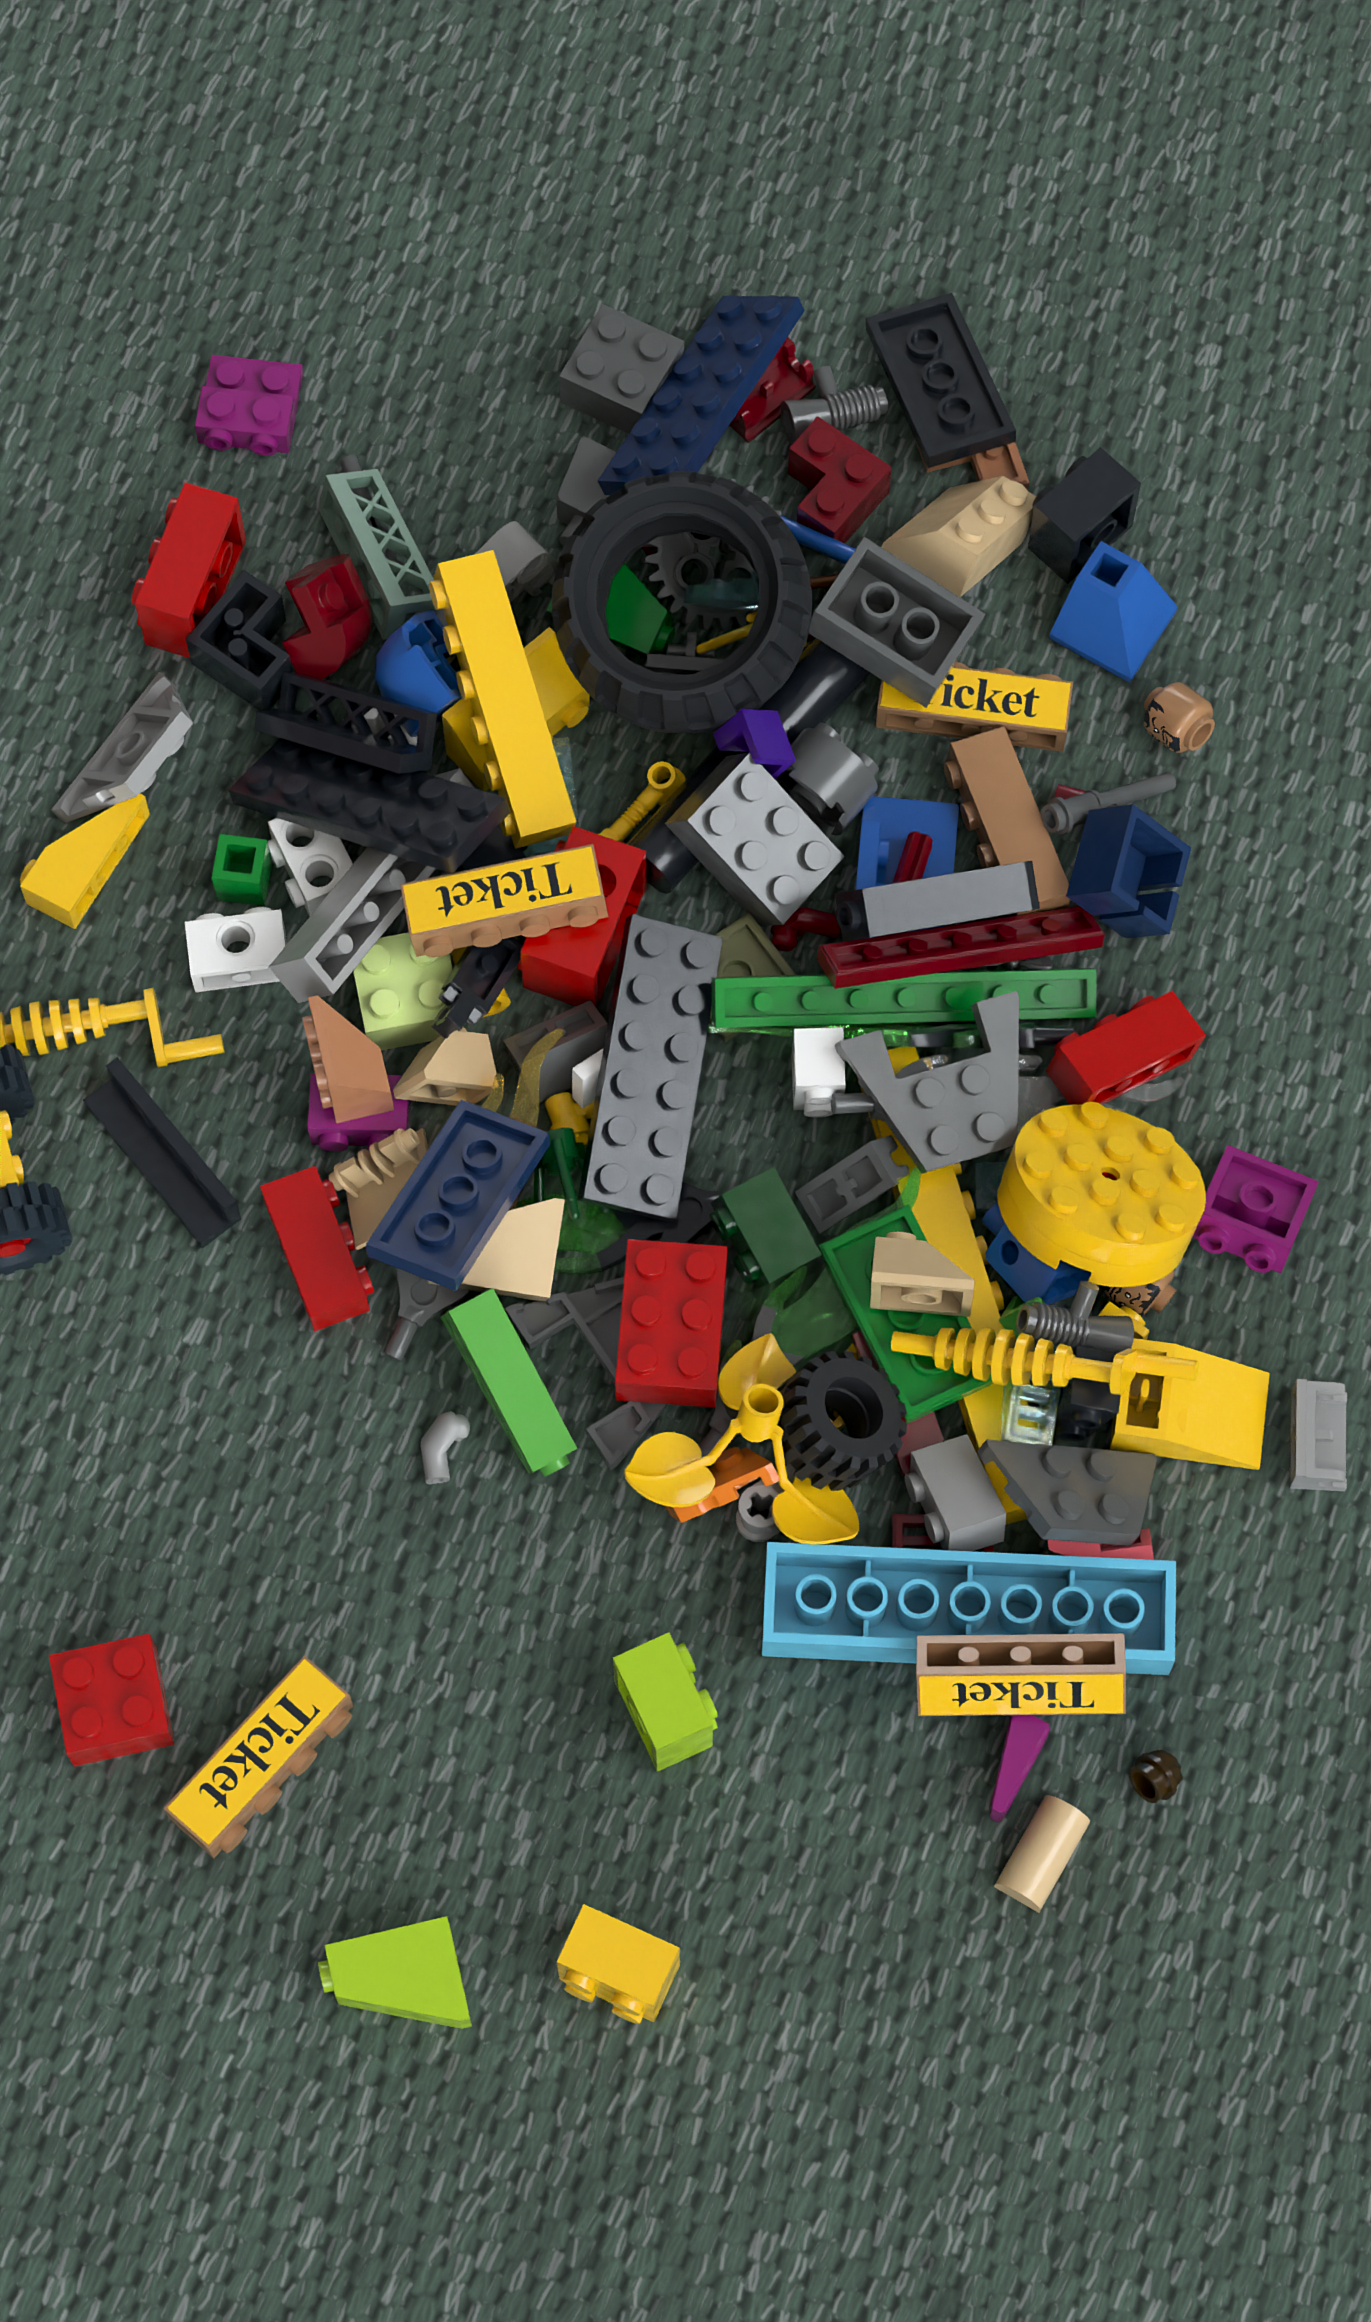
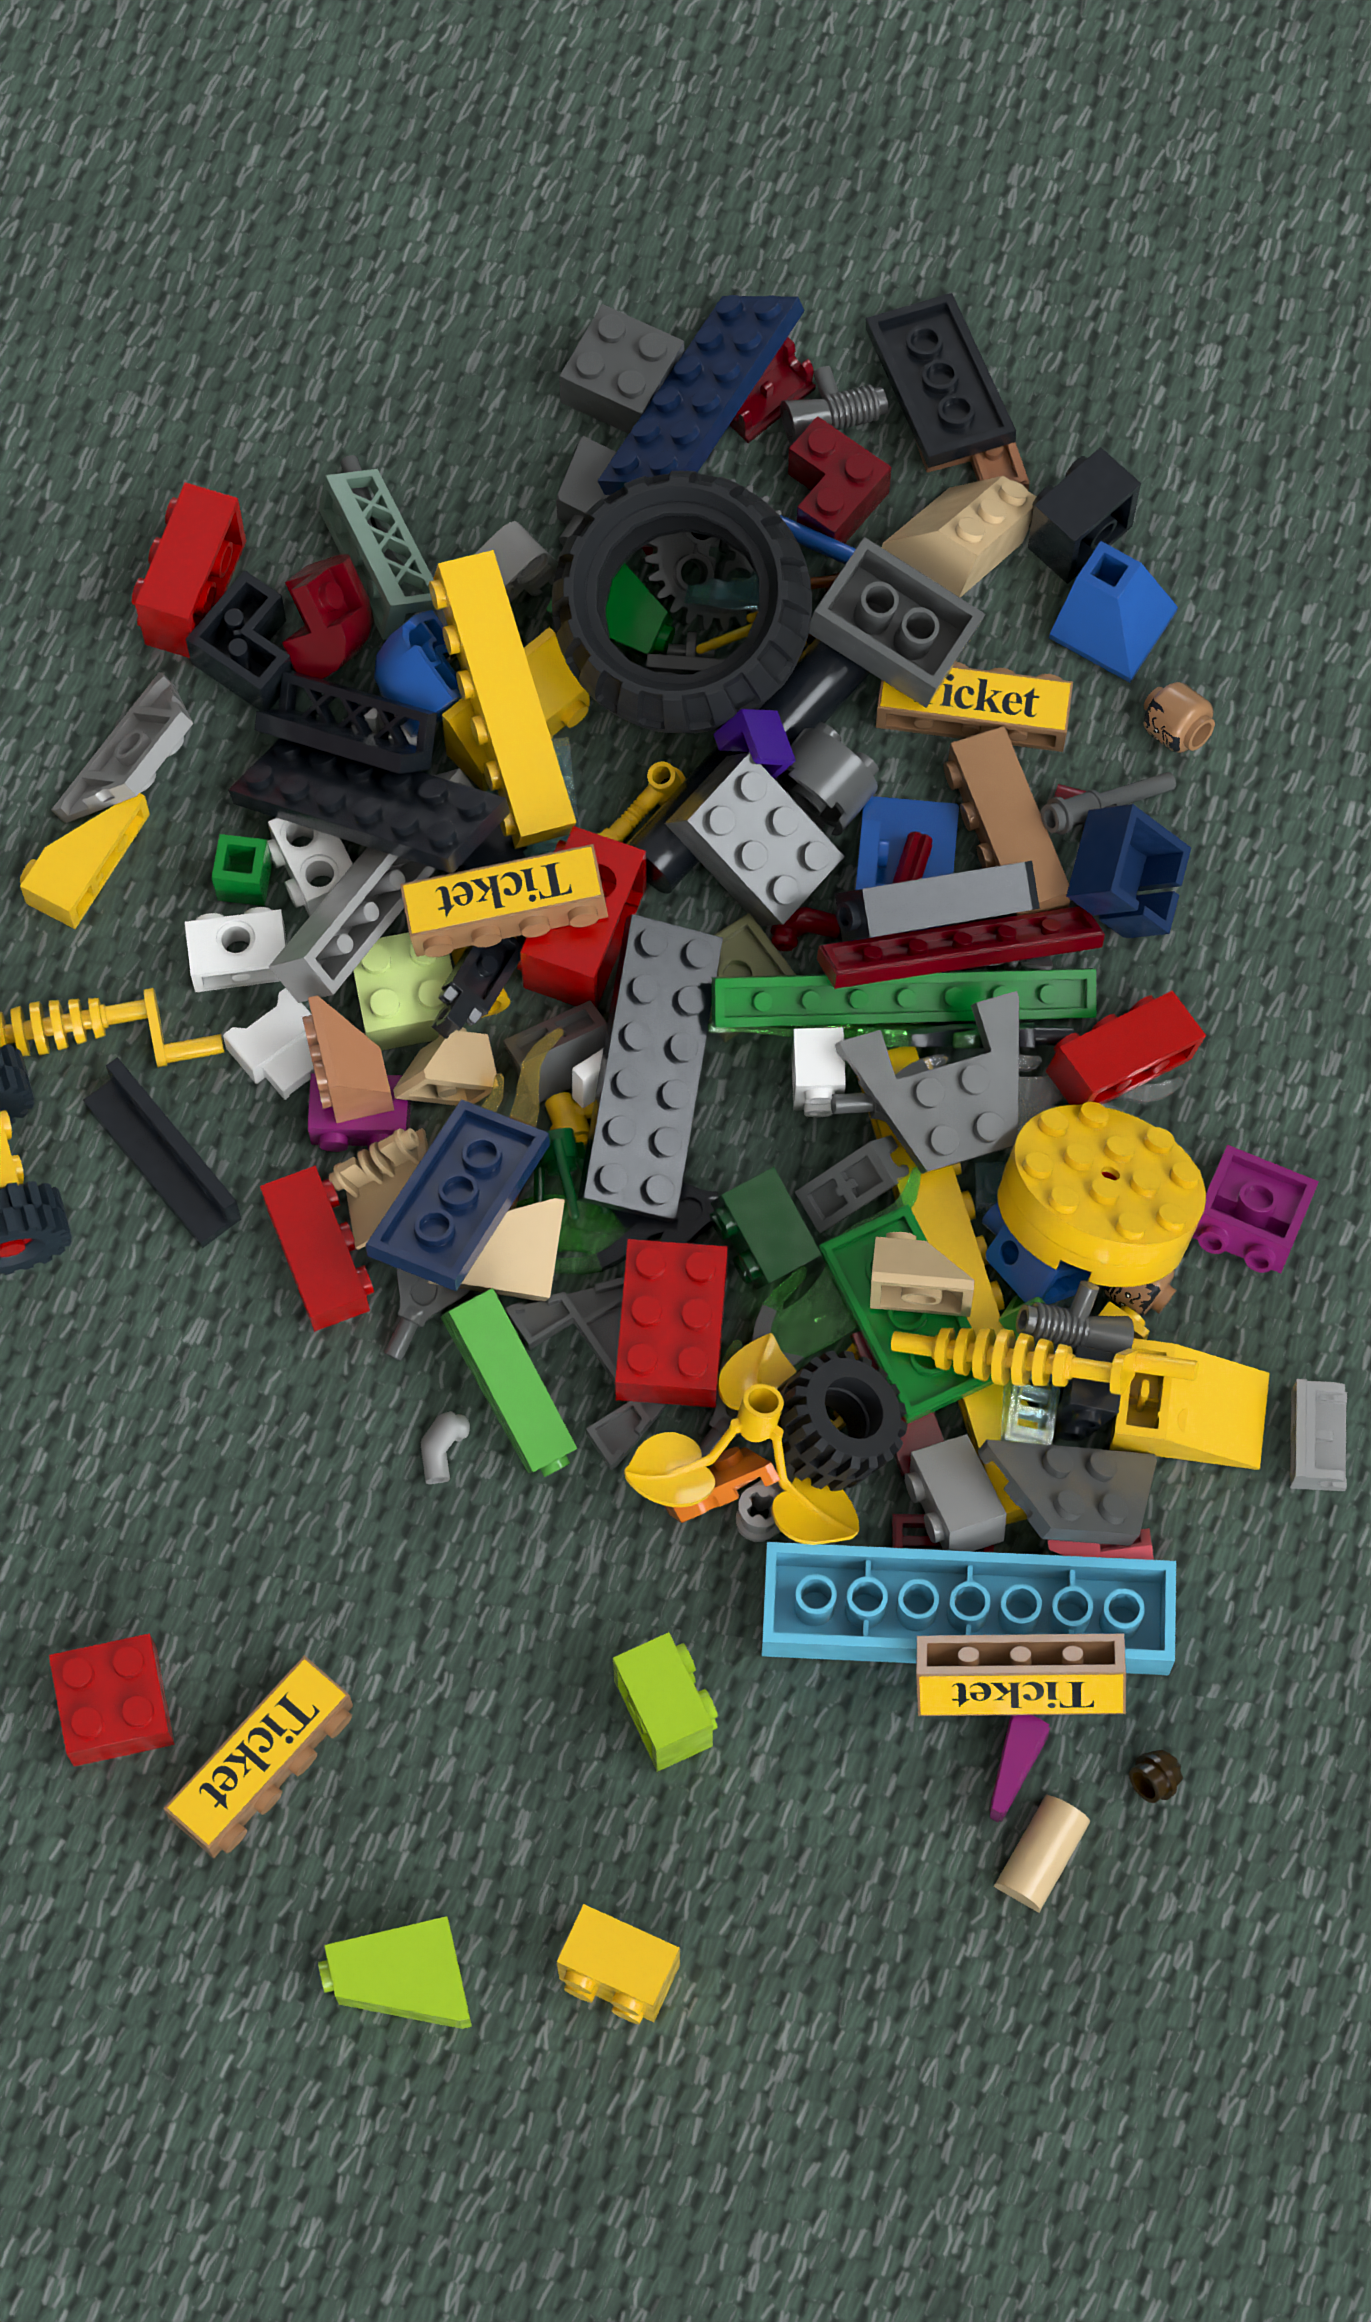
(249, 405): magenta plate -> none
(275, 1046): none -> white piece

